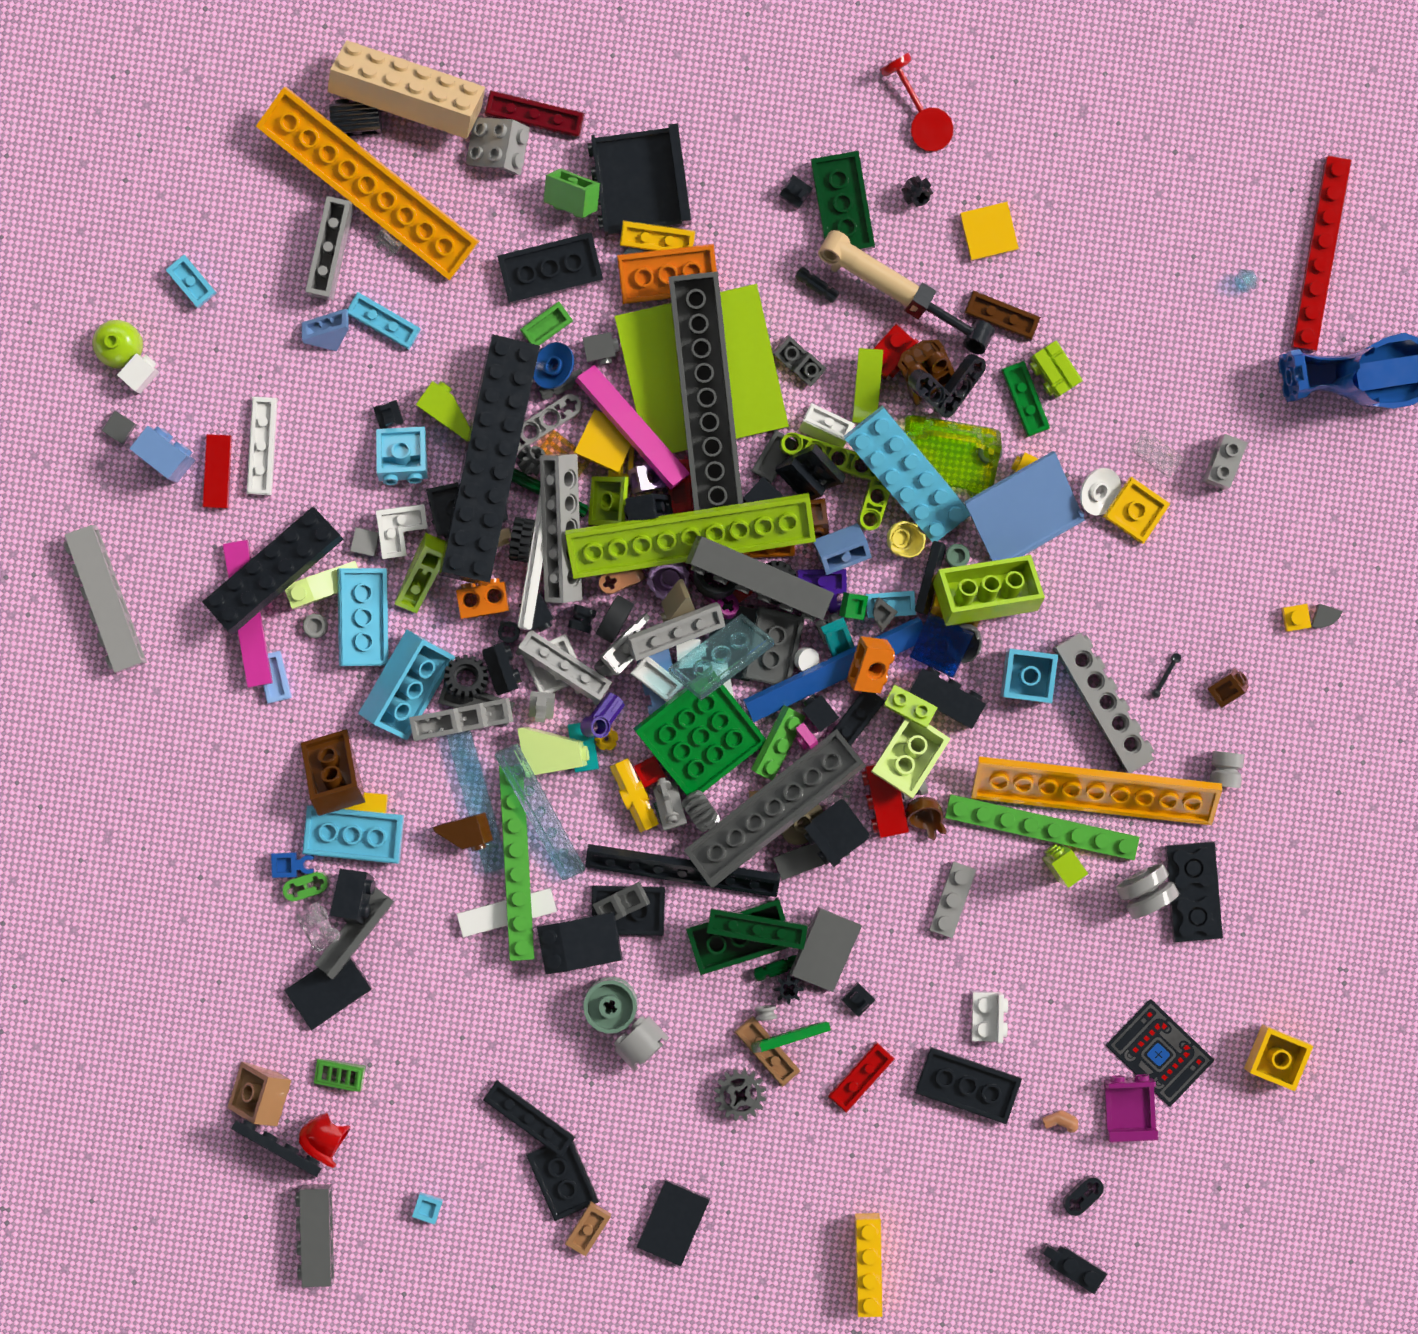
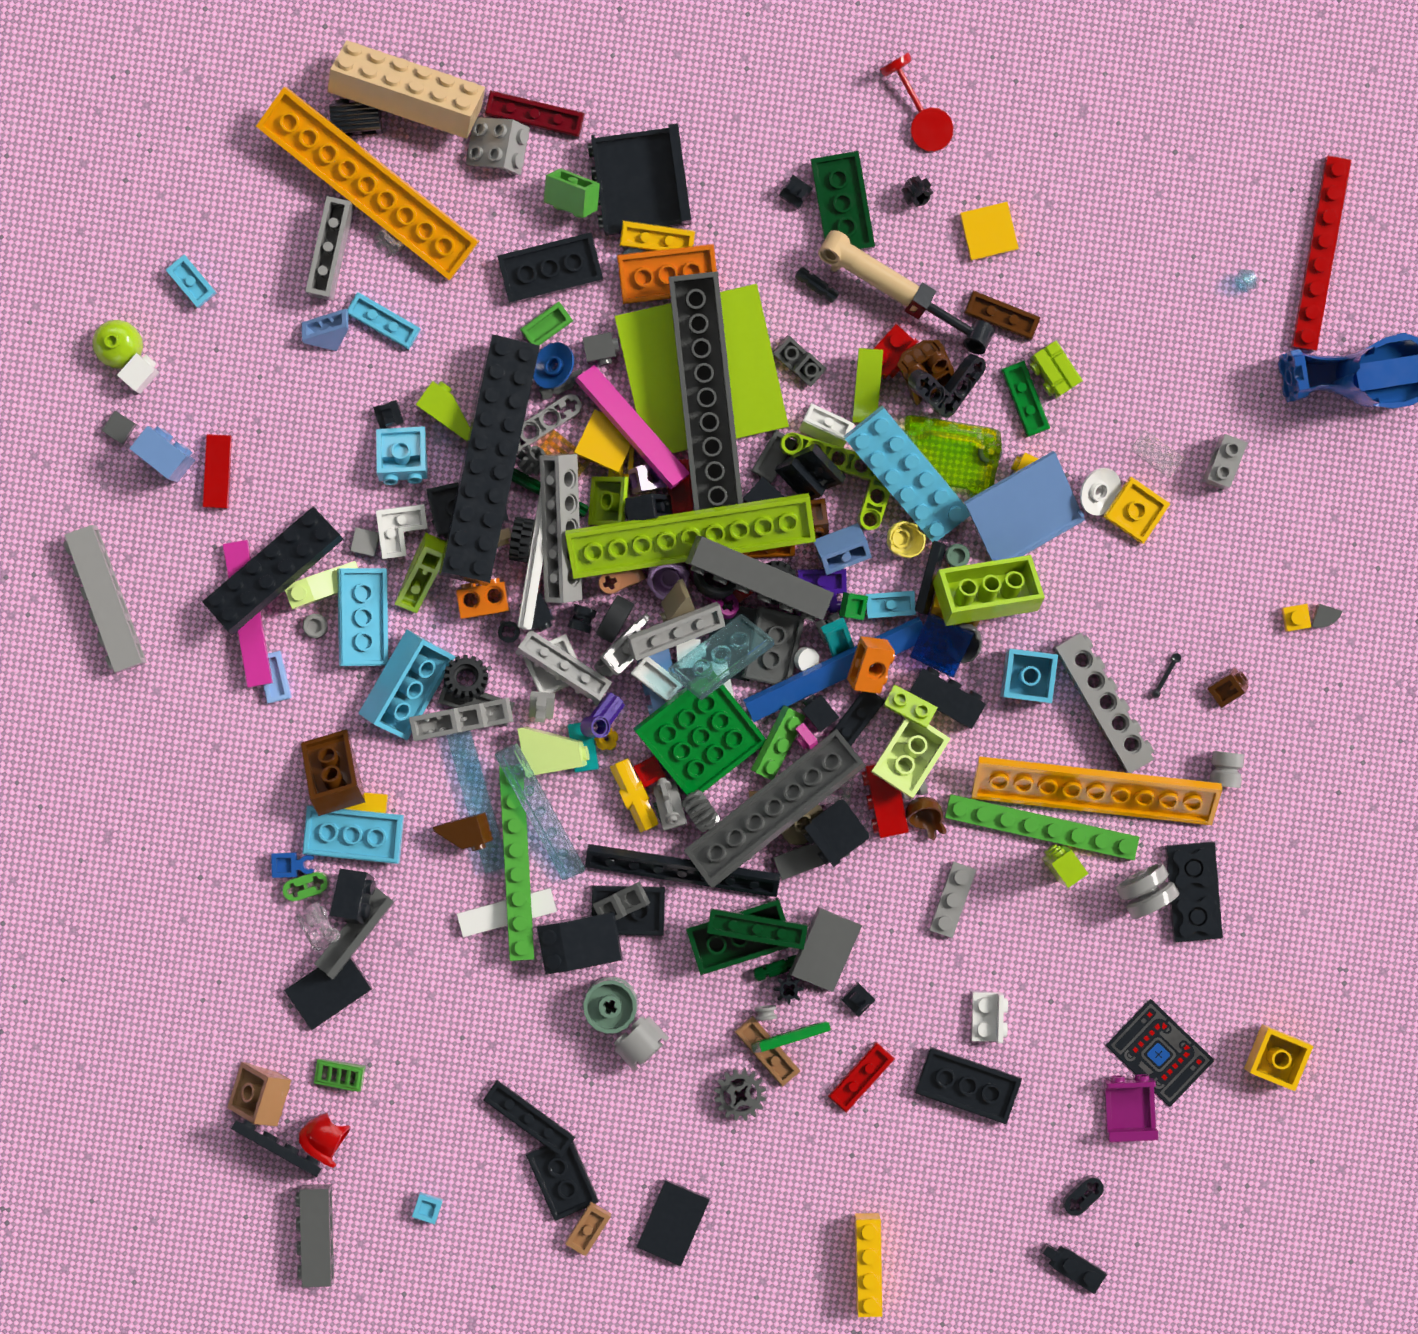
(262, 446): white tile -> none
(500, 668): black bracket -> none
(883, 613): dark grey tile -> none
(1063, 1119): nougat arm -> none

